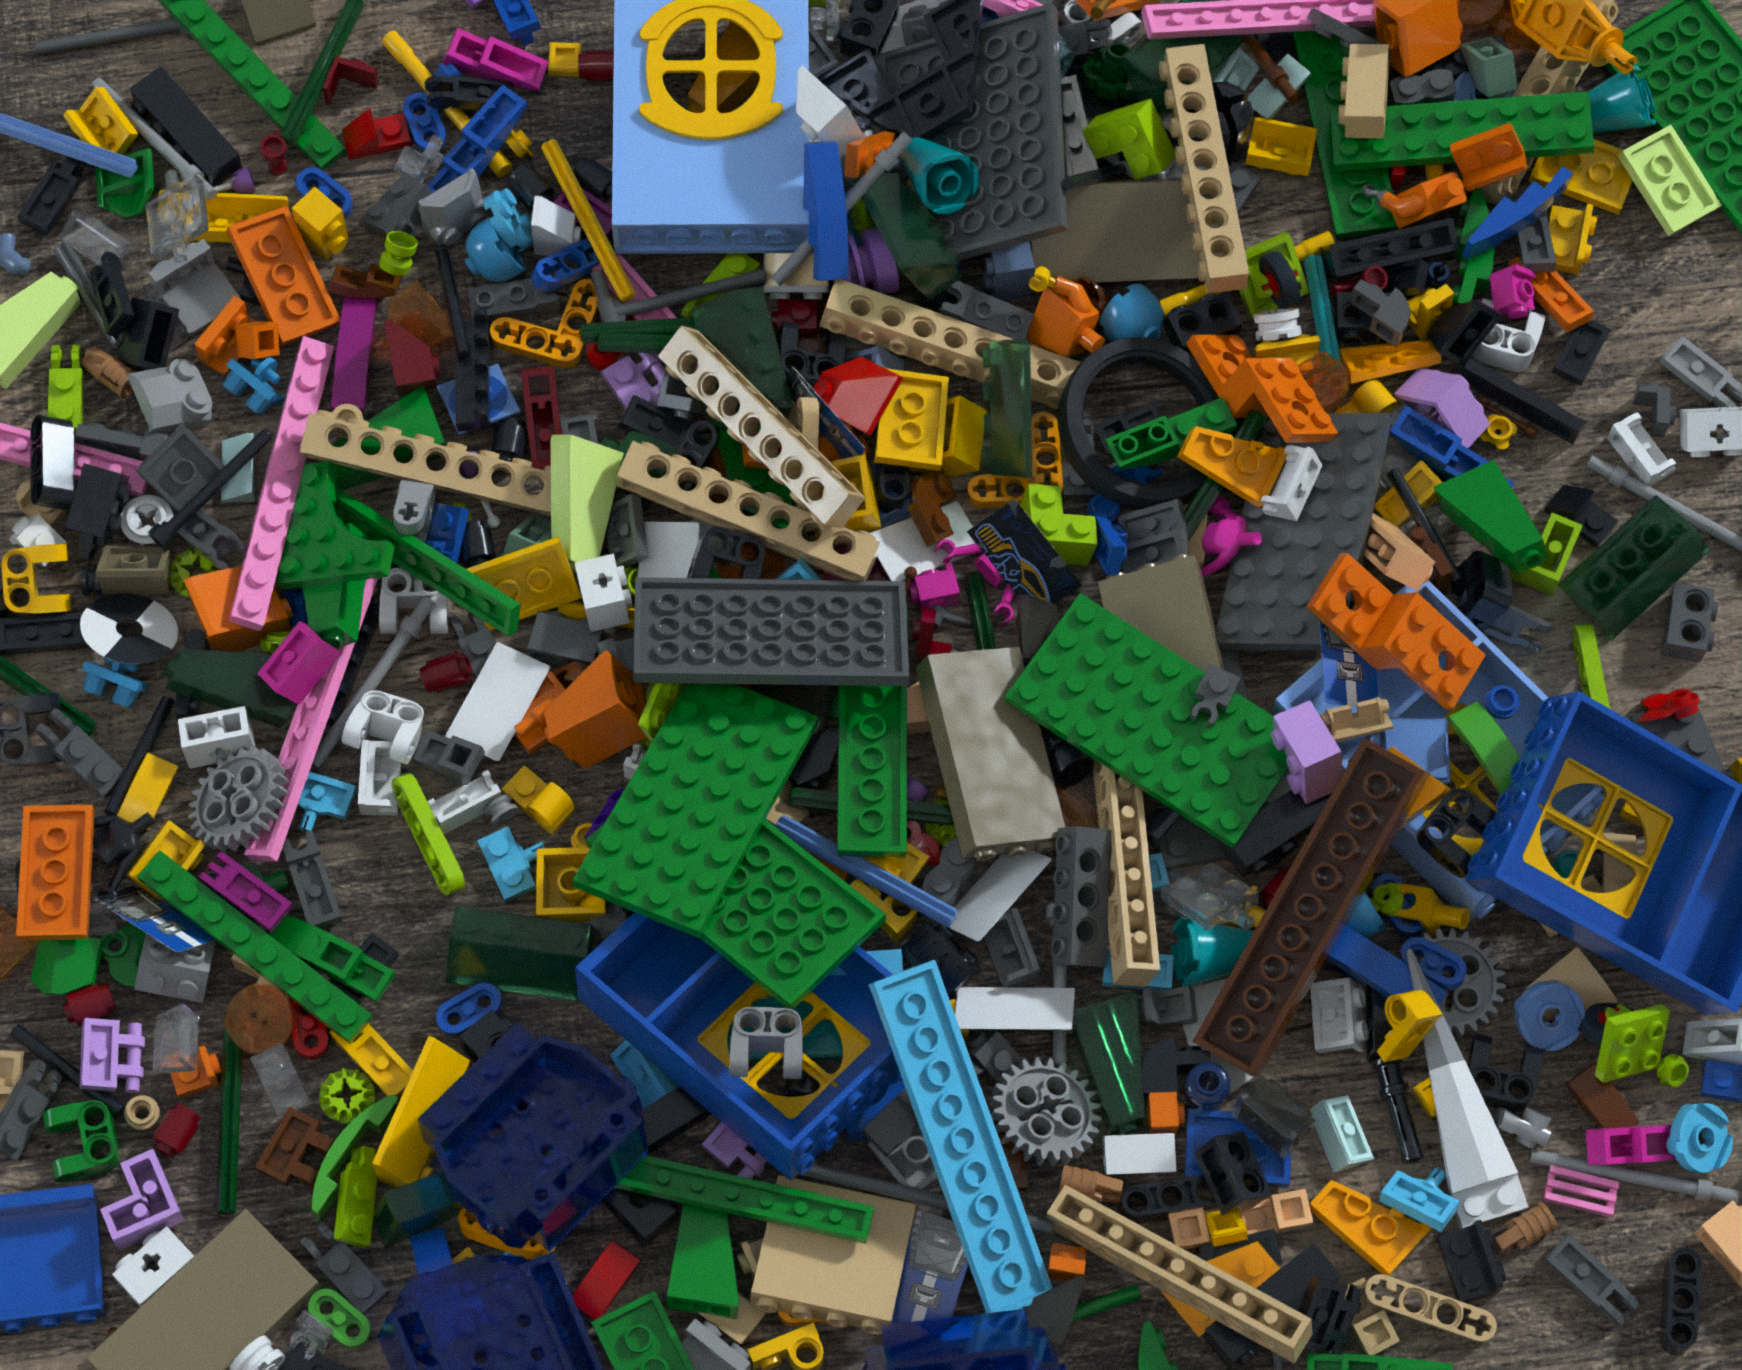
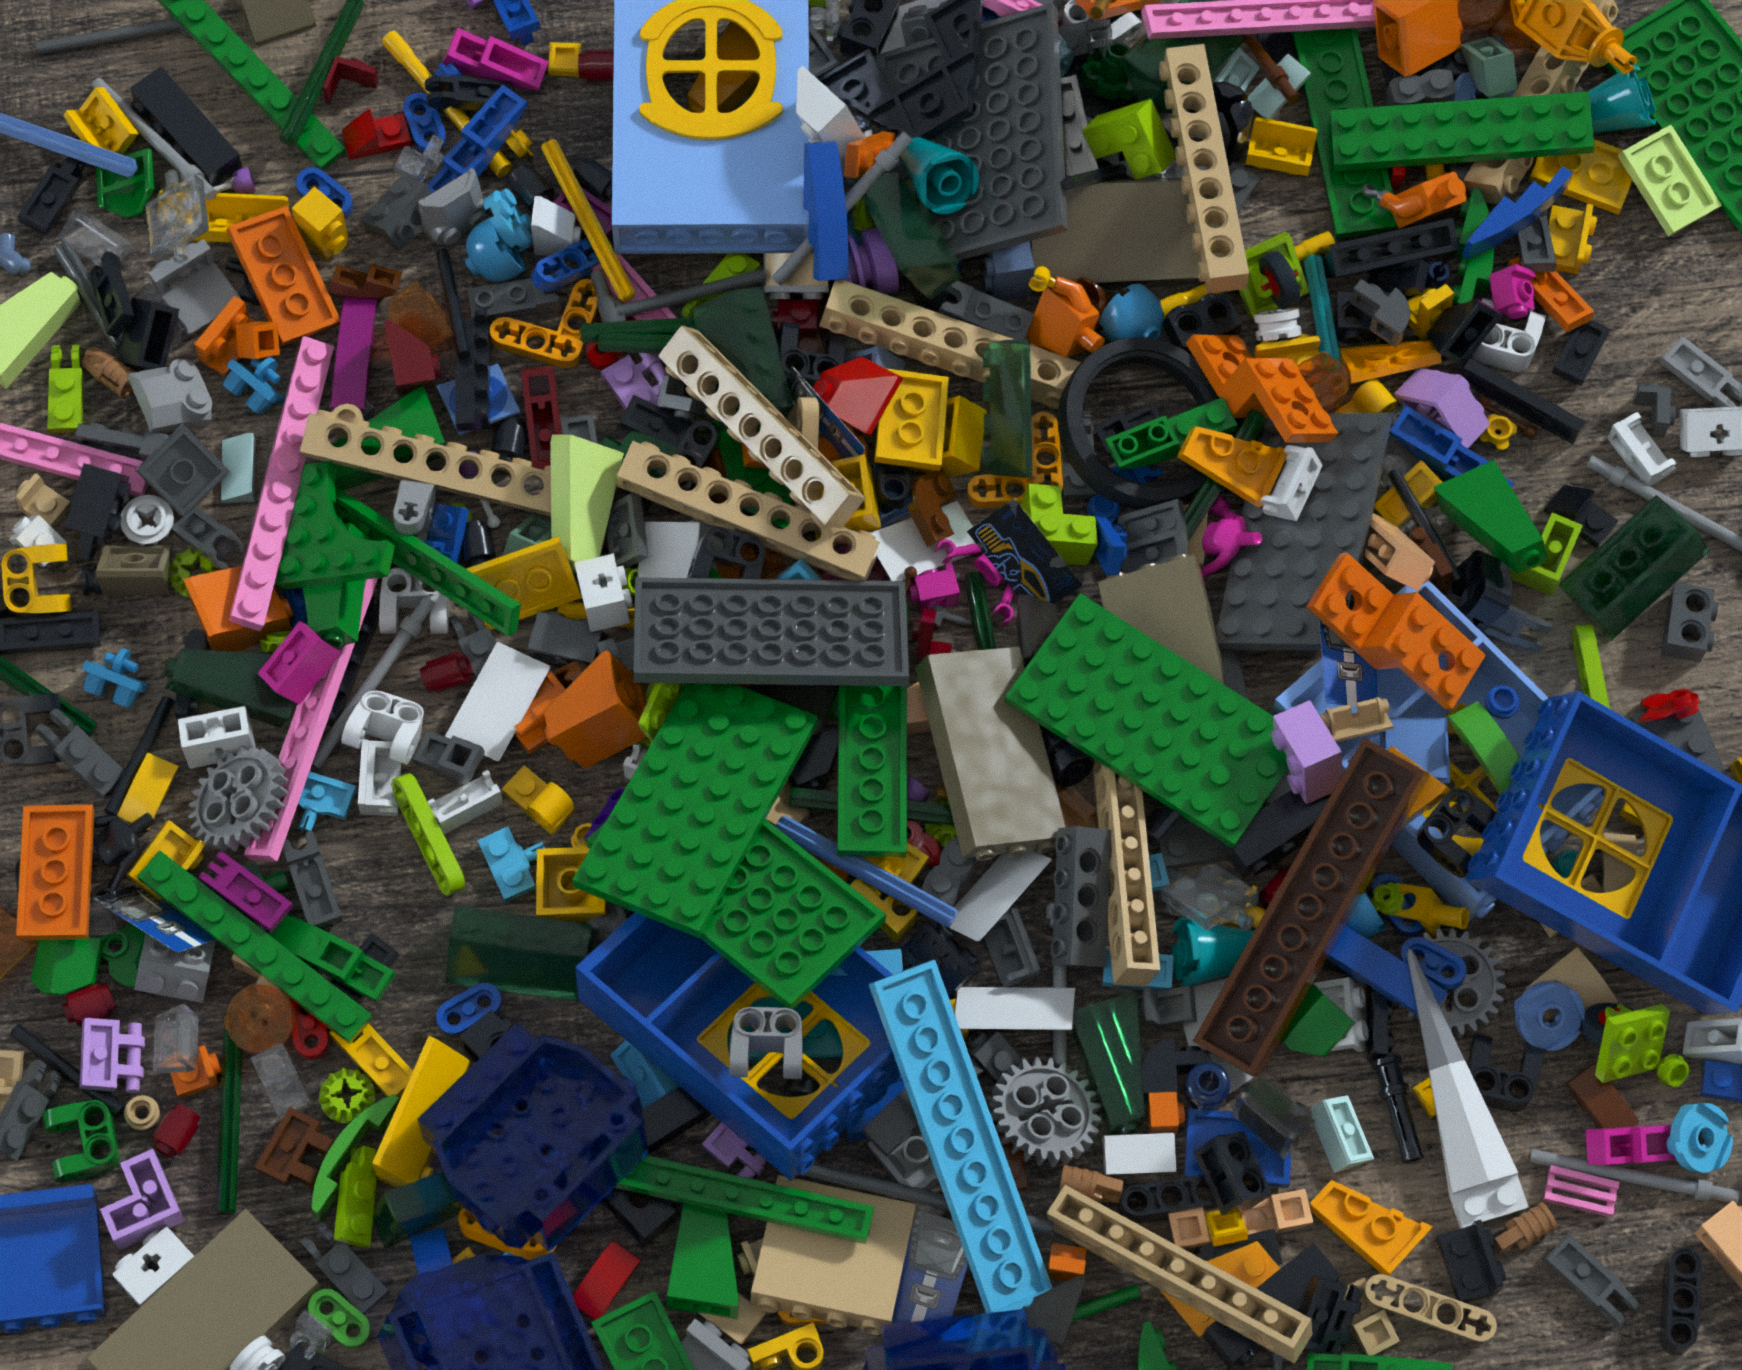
(52, 462): beam -> none
(100, 632): sticker -> none
(166, 532): black piece -> none
(274, 149): dark red piece -> none
(398, 253): lime wheel -> none
(501, 810): light grey bush -> none
(1215, 691): dark grey plate -> none
(1316, 1025): none -> green slope
(1328, 26): dark grey hinge -> none
(1365, 91): tan brick -> none
(1373, 274): dark red piece -> none
(1411, 1017): yellow plate -> none
(1420, 1198): medium azure plate -> none
(1489, 156): orange bracket -> none
(1530, 1127): light grey plate -> none

